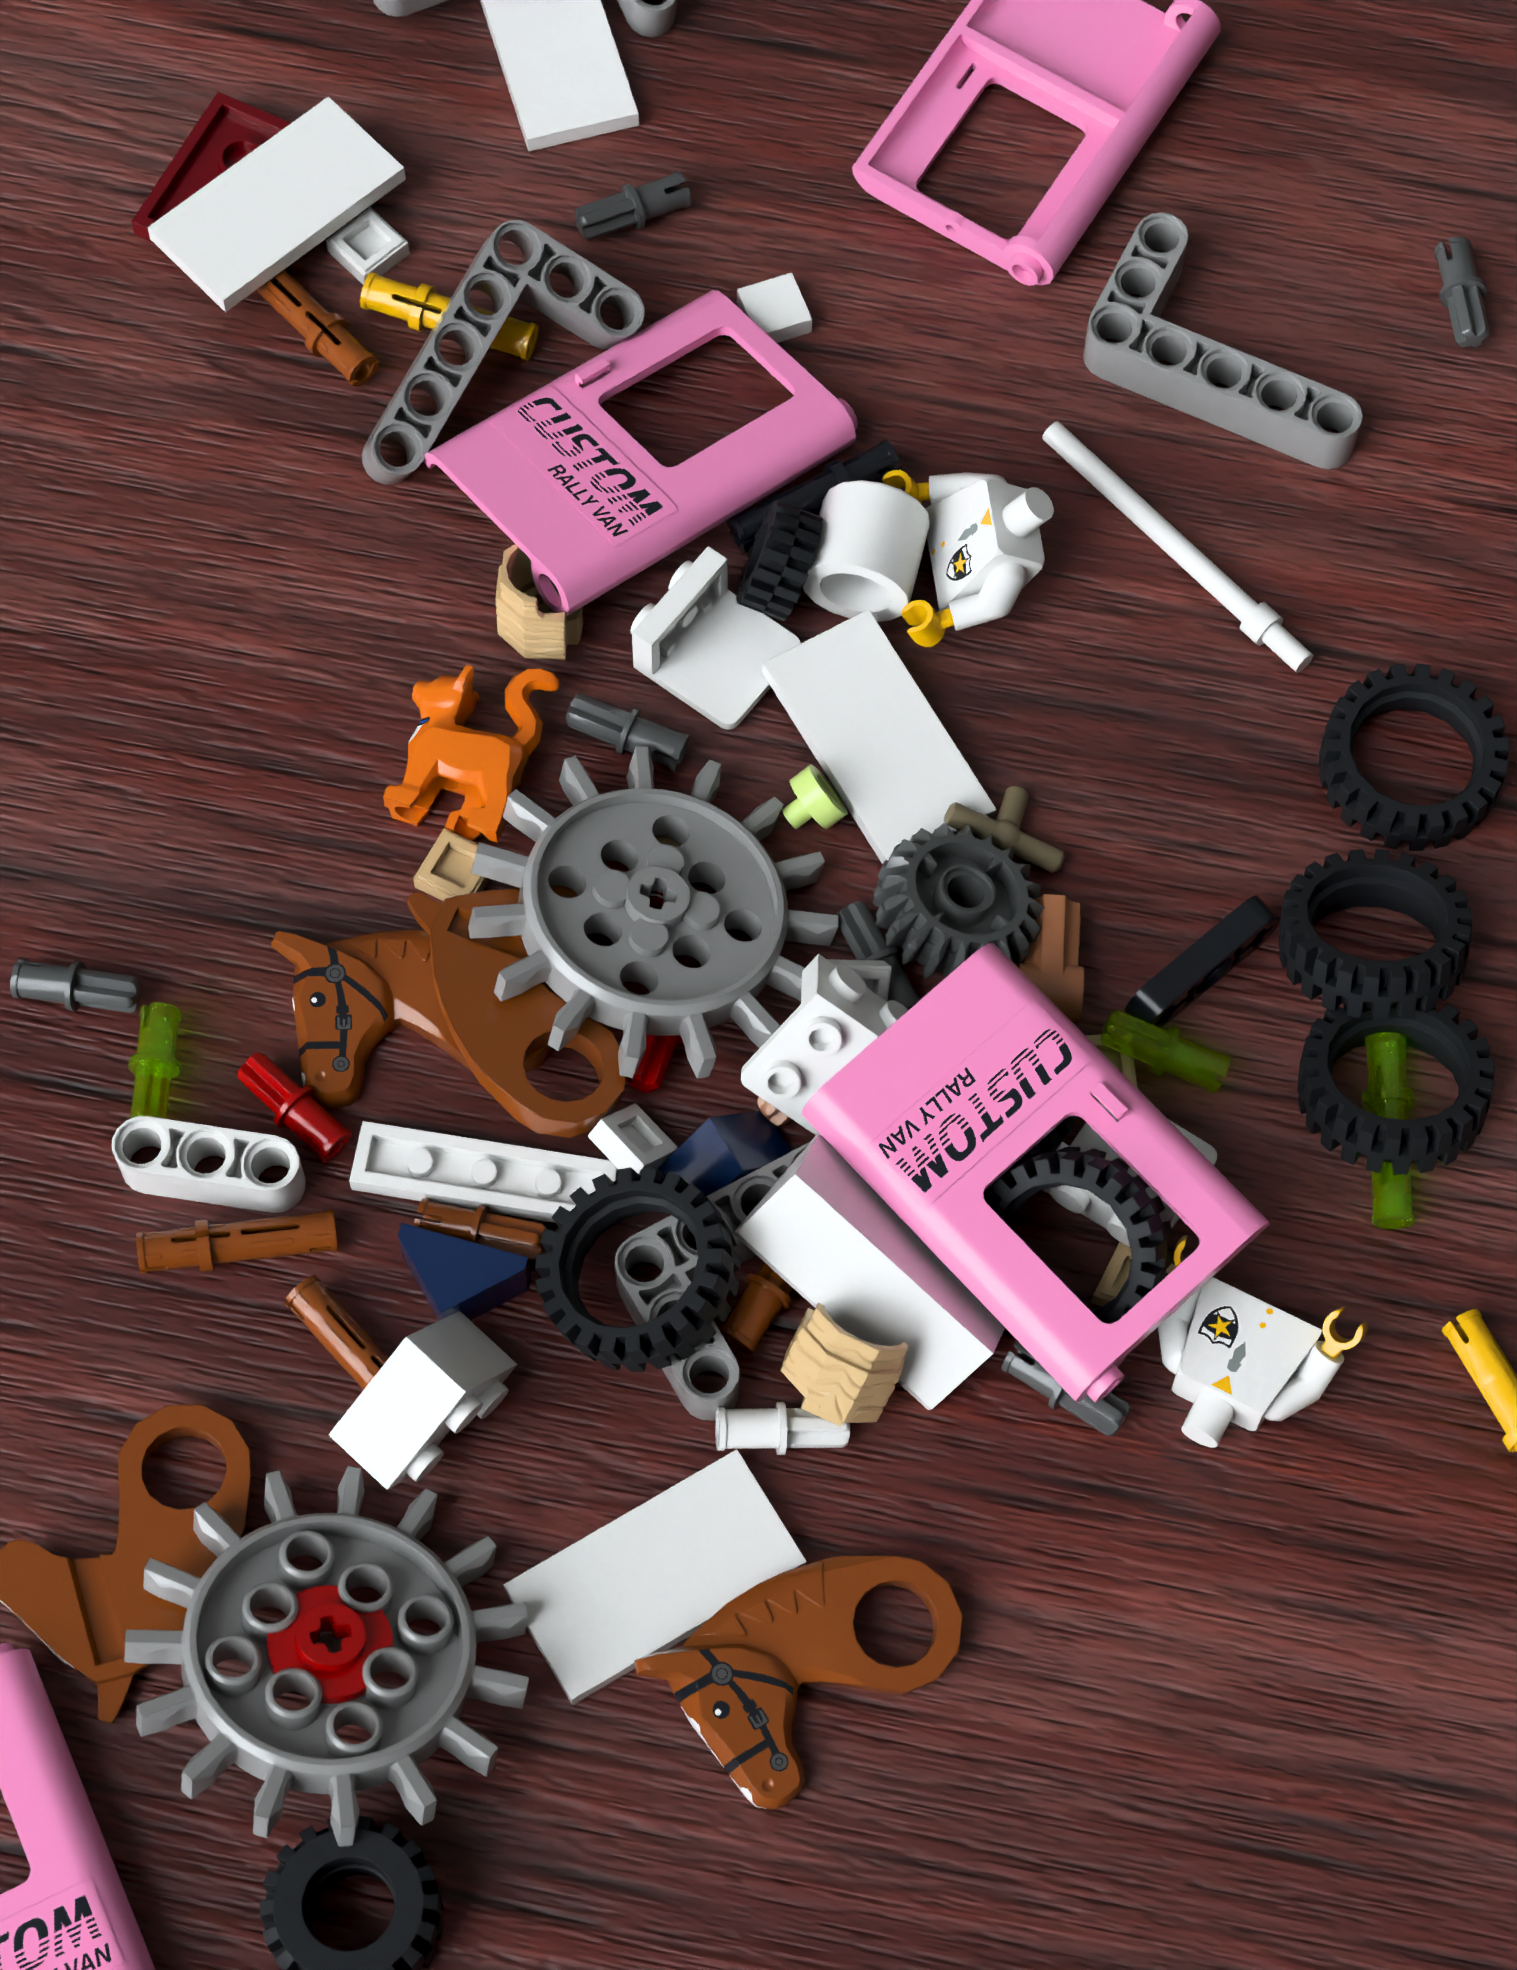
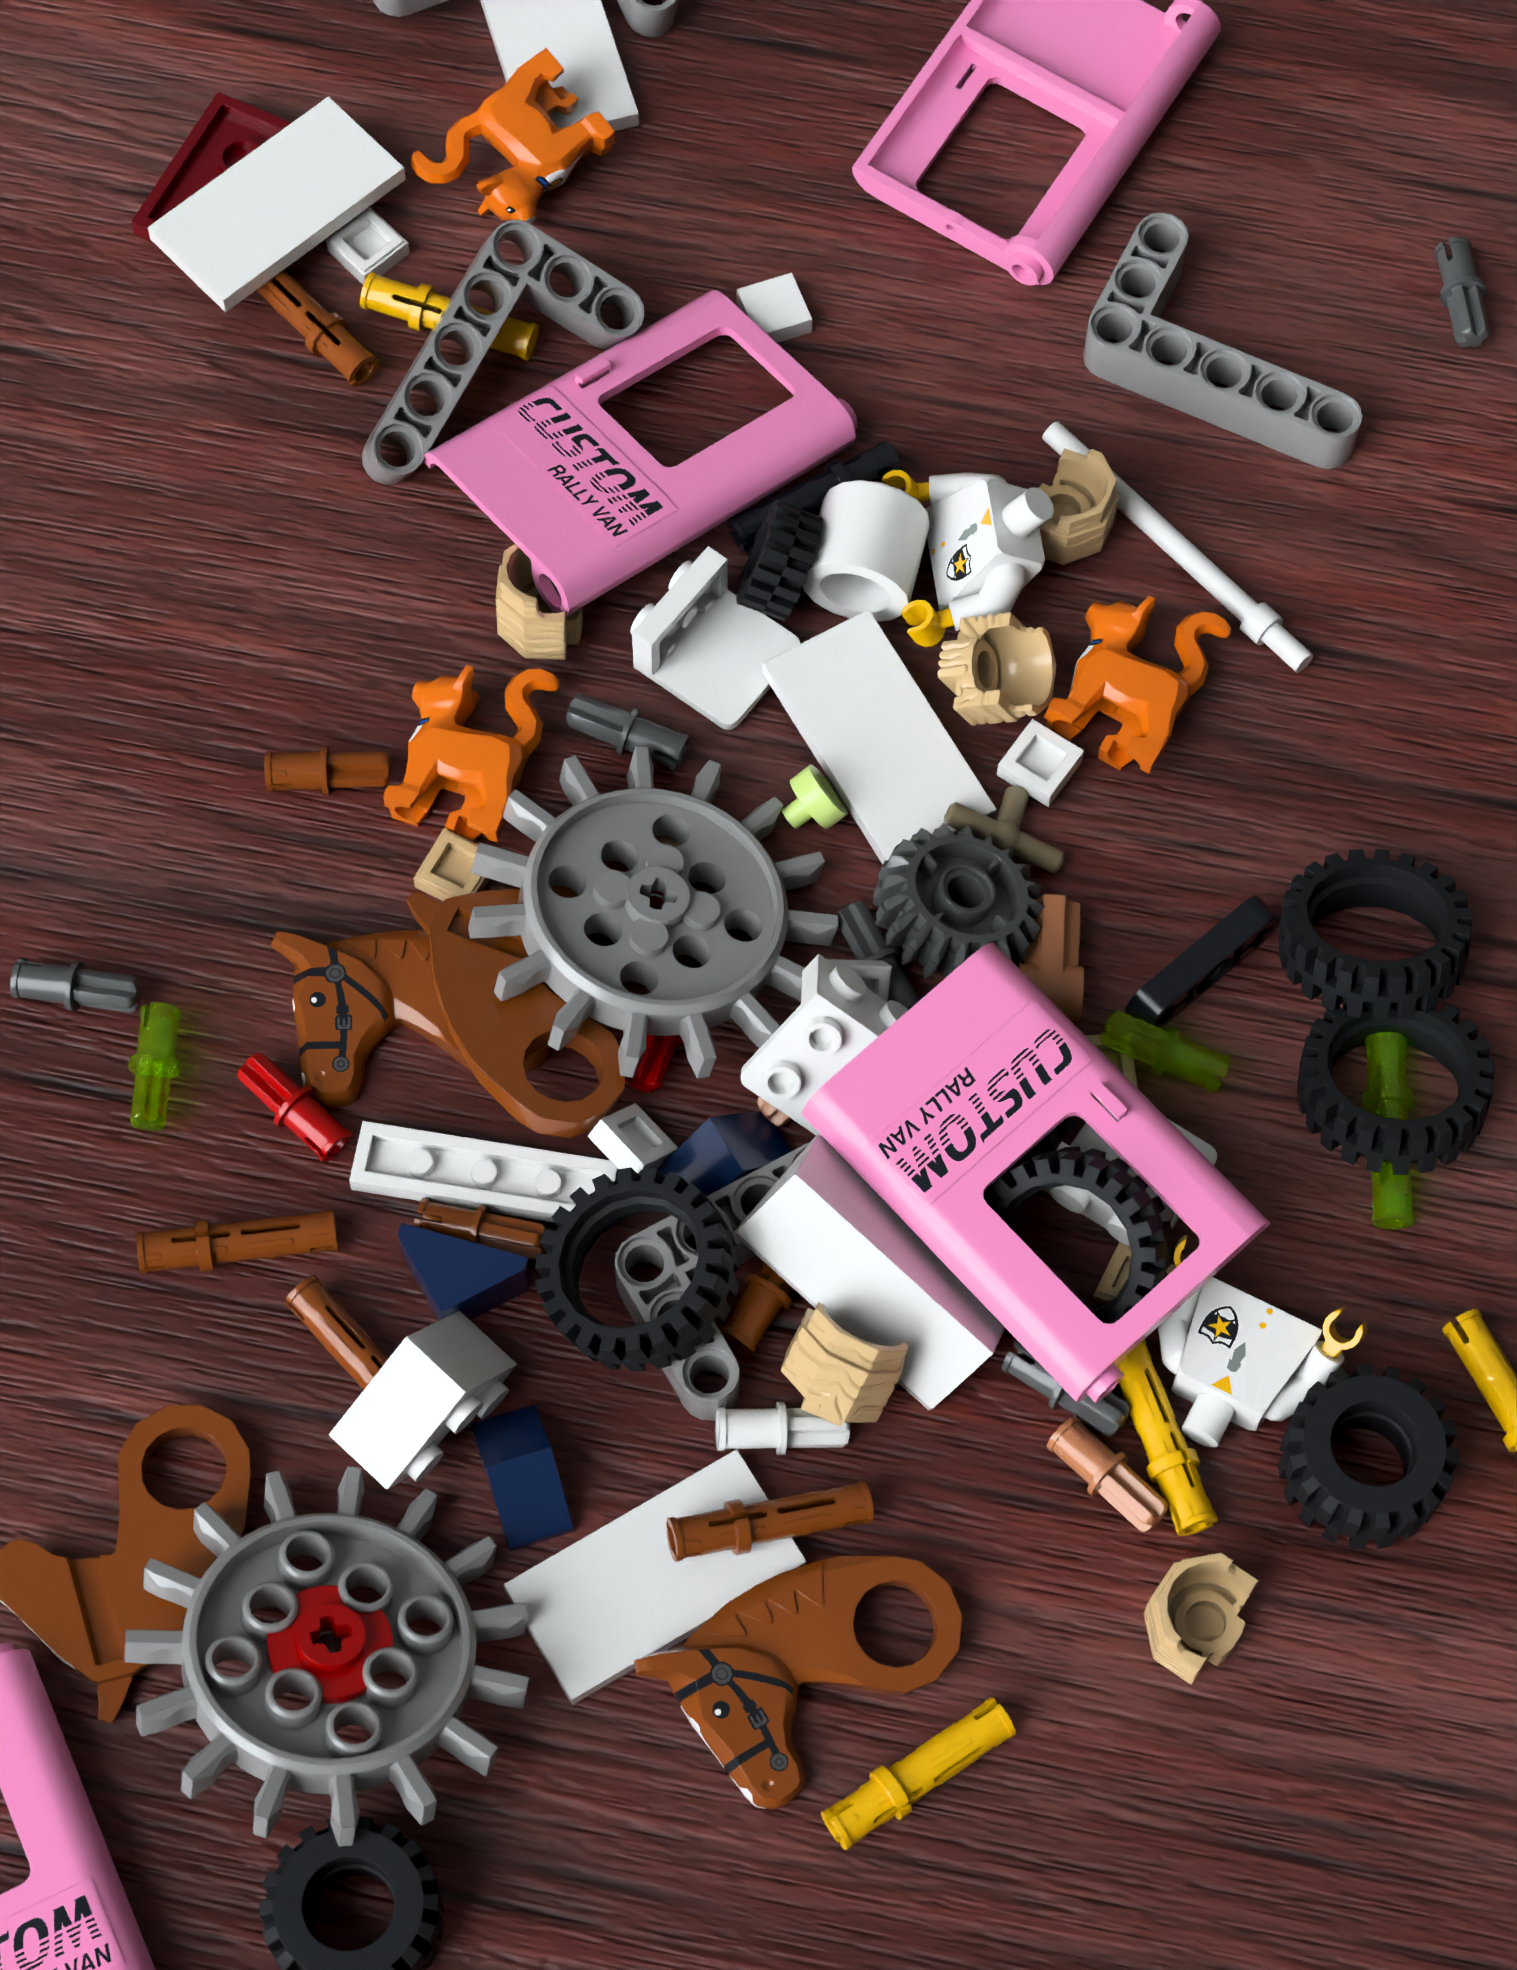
(188, 1143): white beam -> none
(325, 770): none -> dark orange axle
(520, 128): none -> orange animal
(523, 1477): none -> dark blue slope
(632, 206): dark grey axle -> none
(746, 1525): none -> dark orange pin
(896, 1788): none -> yellow pin
(998, 669): none -> tan hair
(1040, 762): none -> white plate
(1083, 506): none -> tan hair
(1108, 1474): none -> nougat axle
(1130, 688): none -> orange animal
(1169, 1457): none -> yellow pin
(1196, 1613): none -> tan hair
(1390, 1410): none -> black tyre
(1442, 700): black tyre -> none

